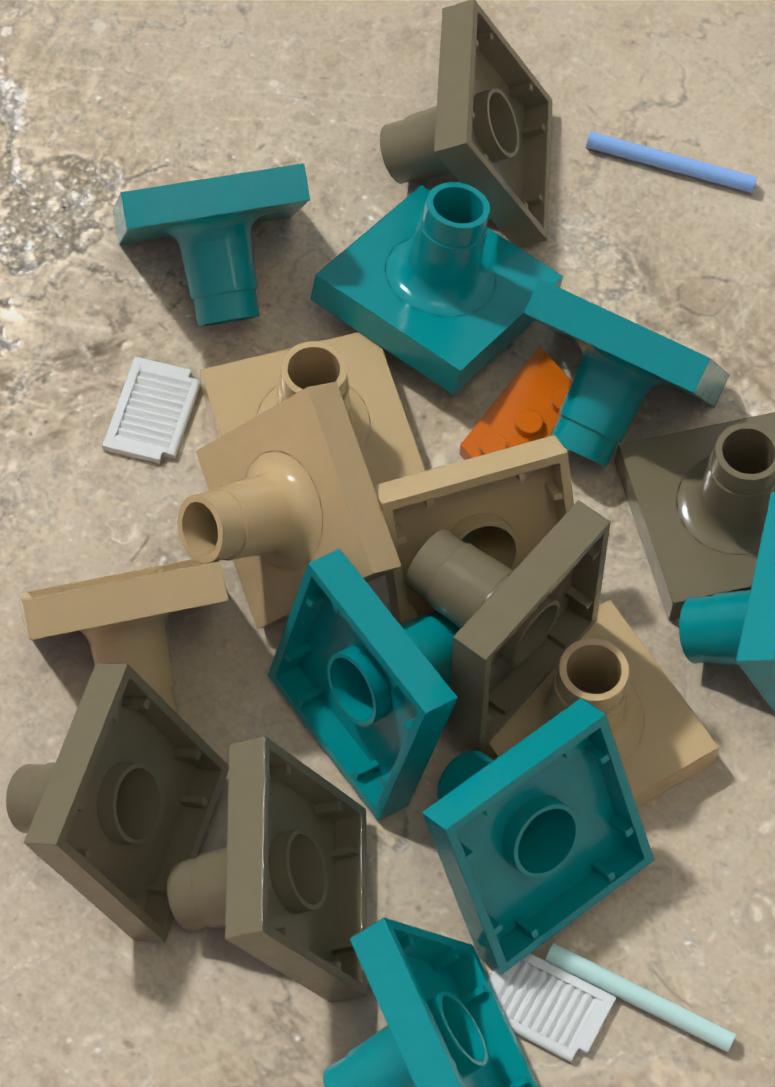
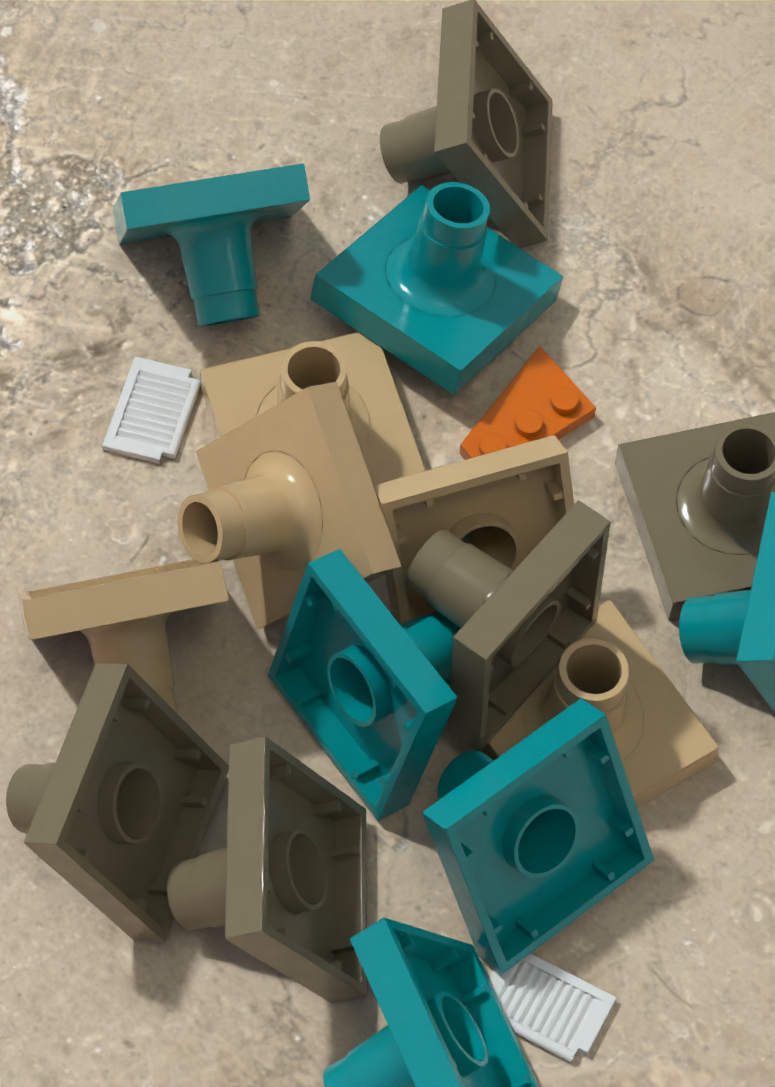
(615, 370): teal piece -> none
(640, 997): light aqua bar -> none
(671, 162): light blue bar -> none

